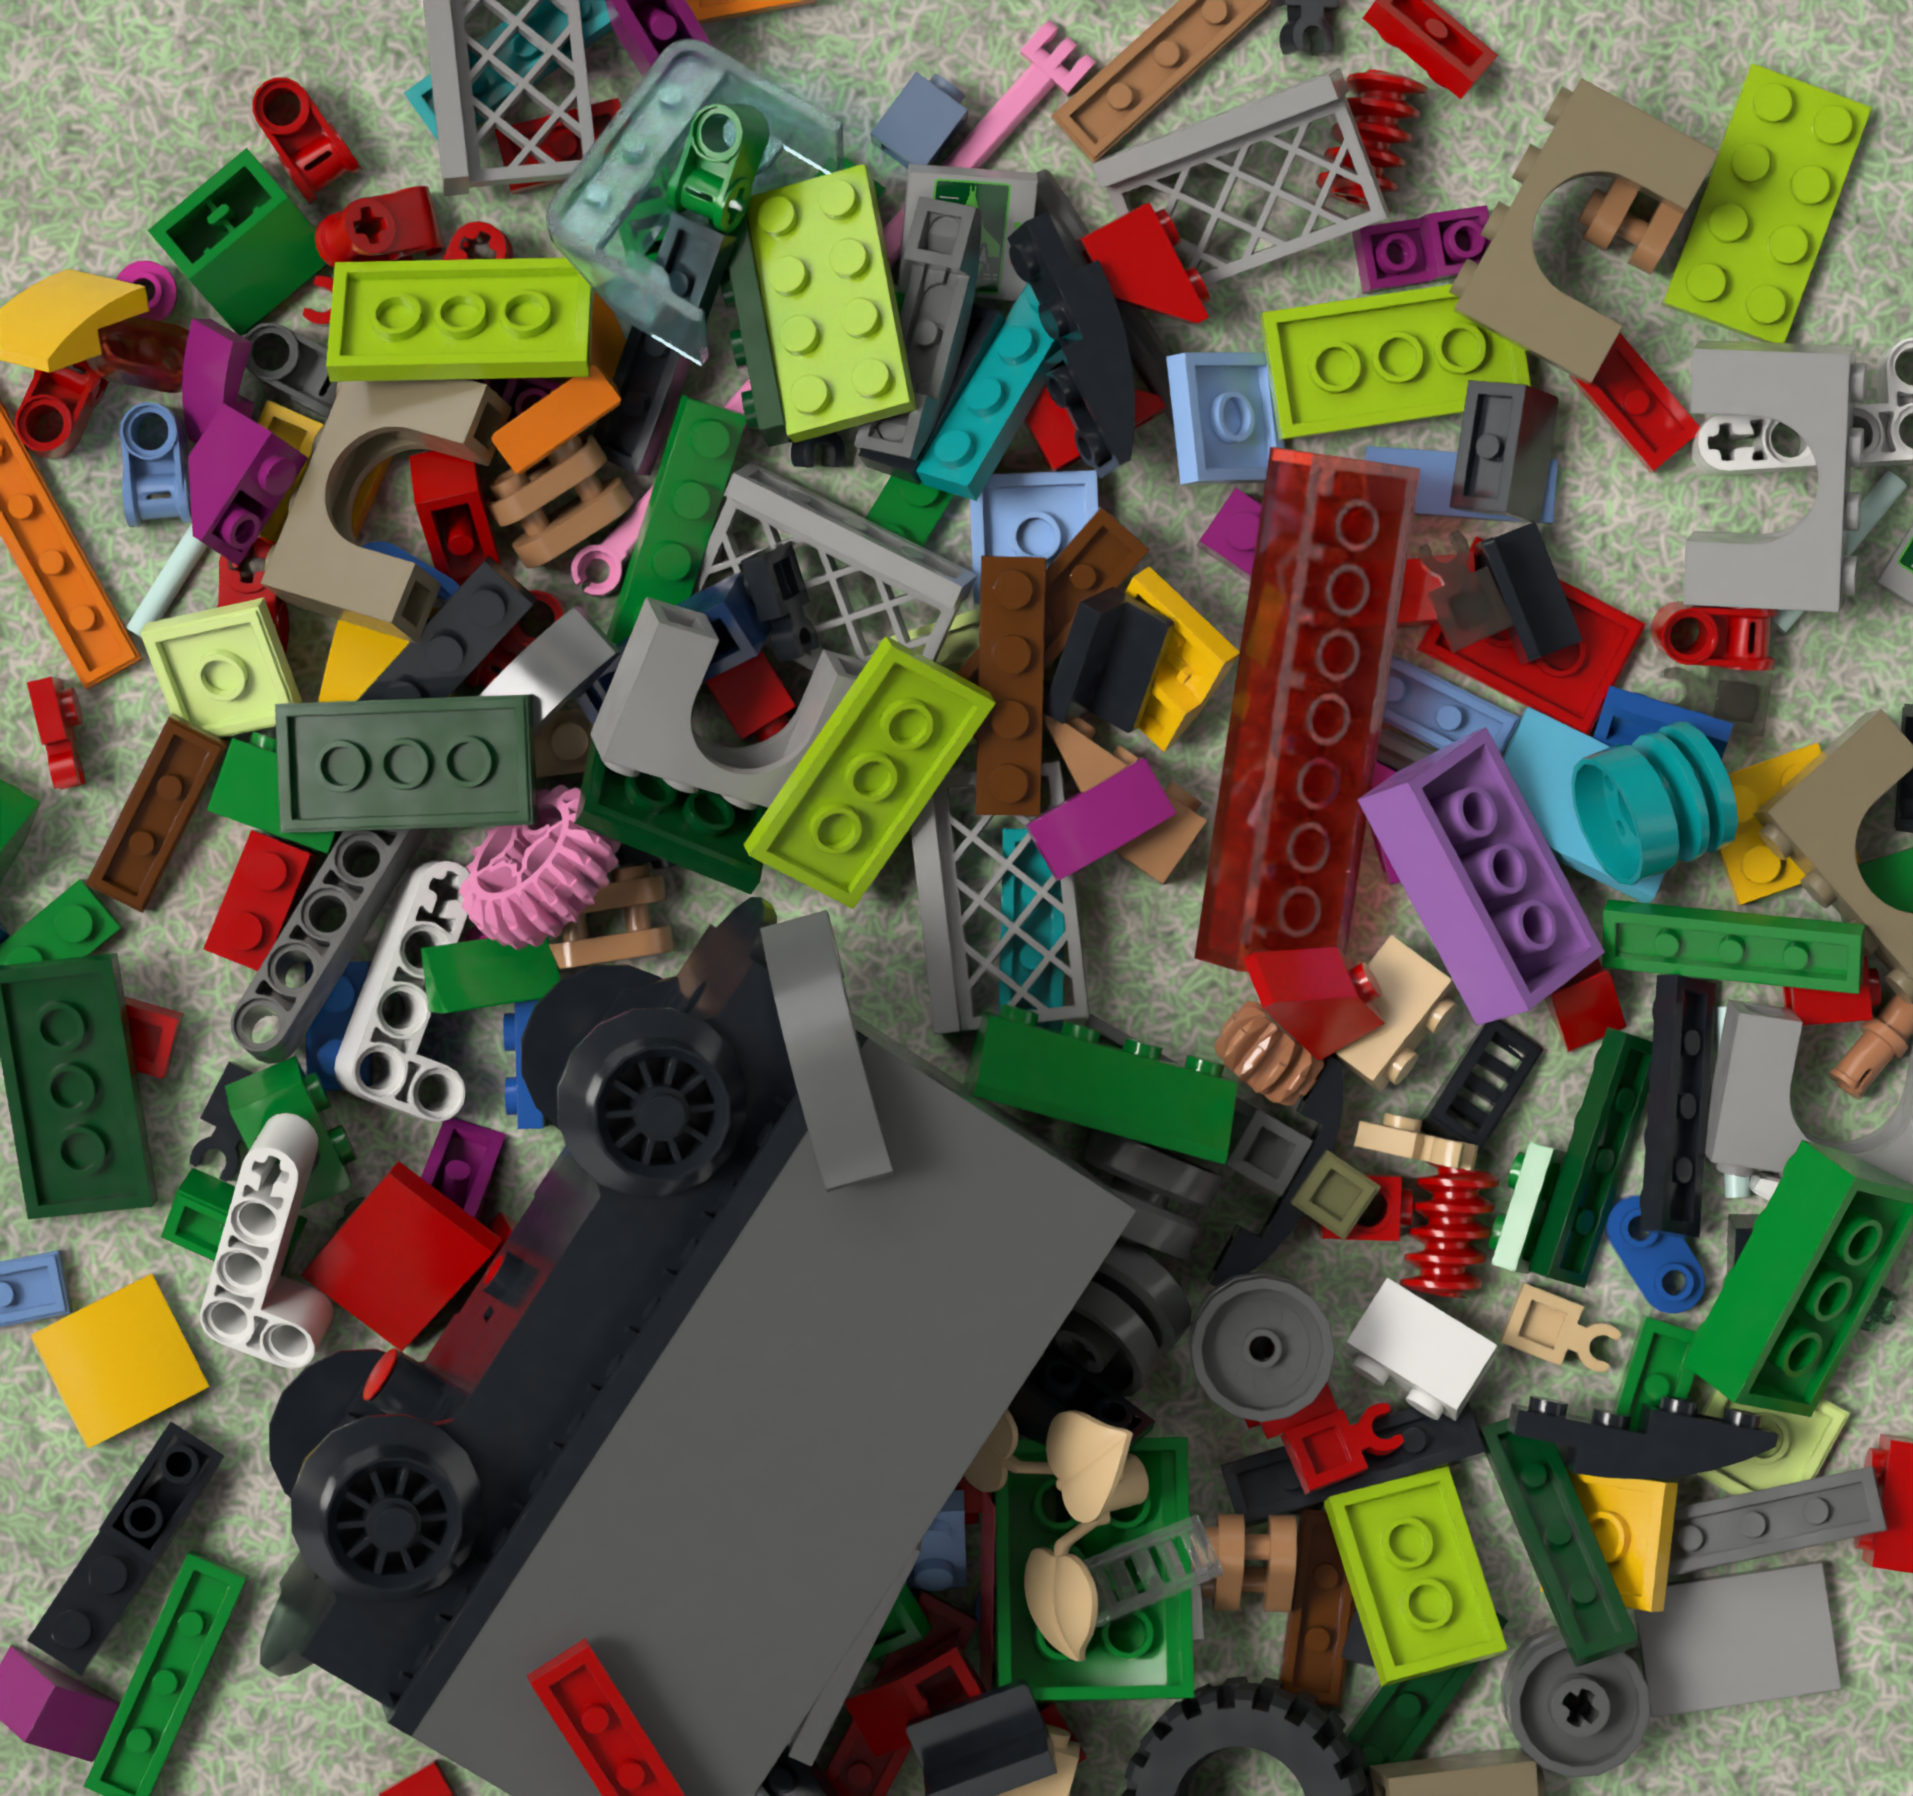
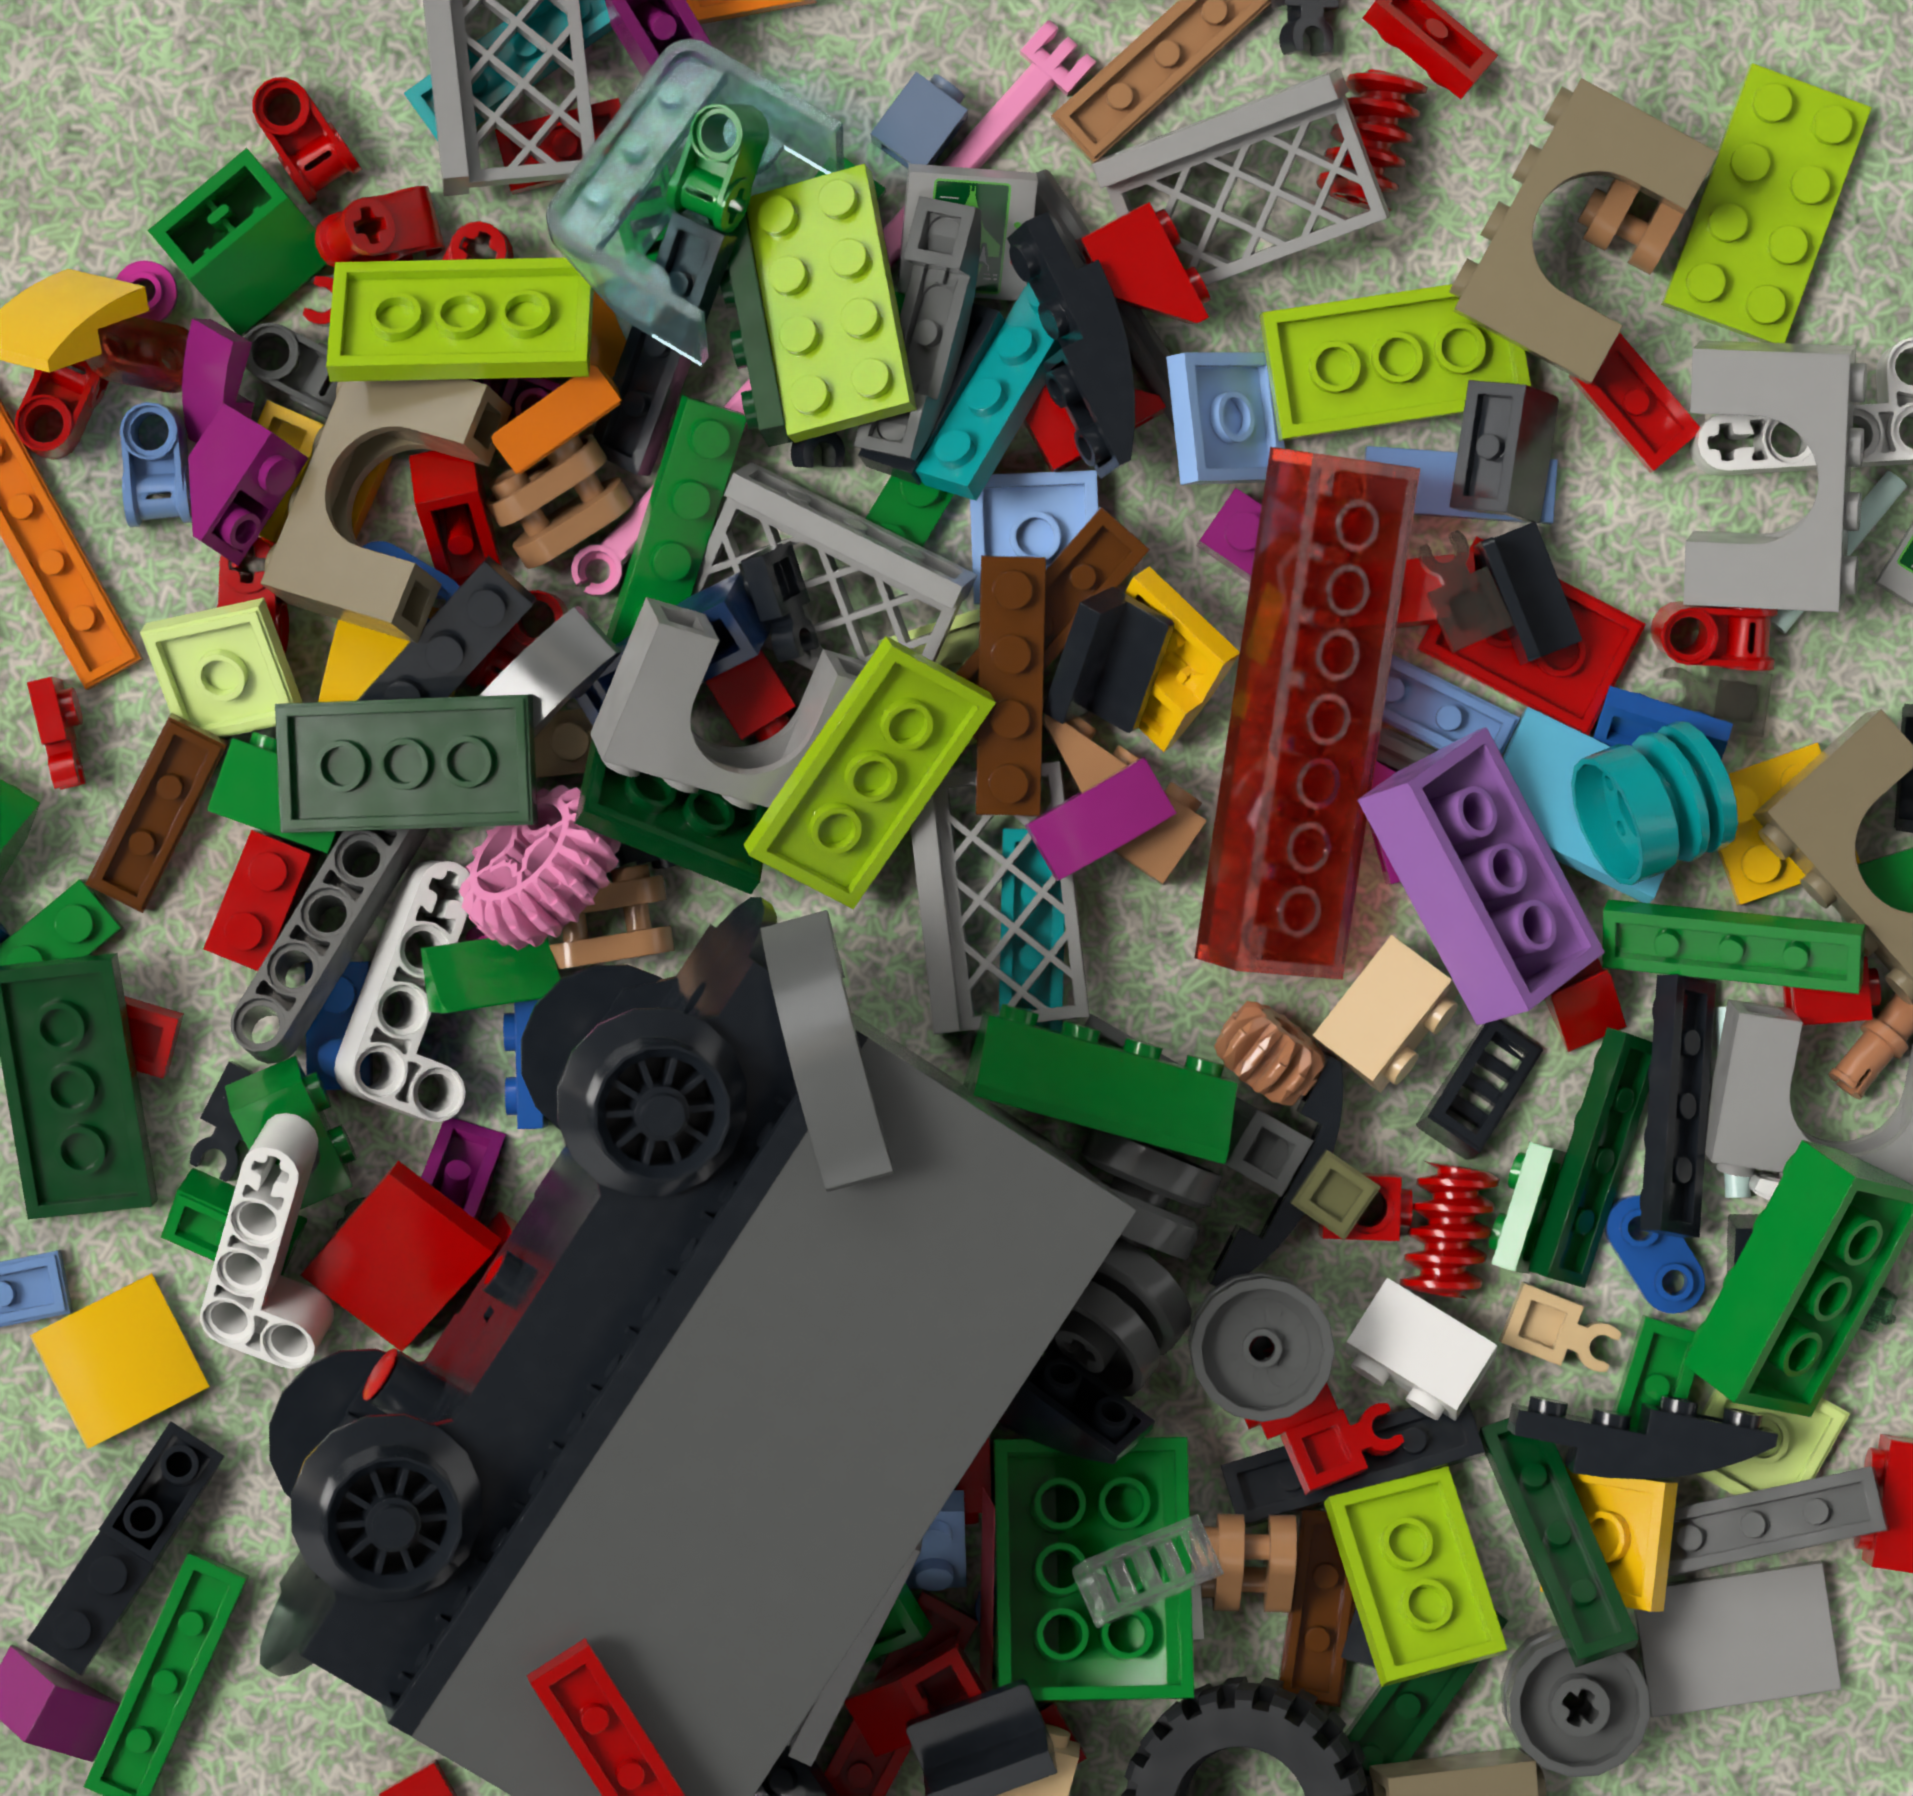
(168, 582): light aqua bar -> none
(1094, 1480): tan plant -> none
(1317, 996): red slope -> none
(1403, 1138): tan plate -> none
(1419, 248): magenta slope -> none

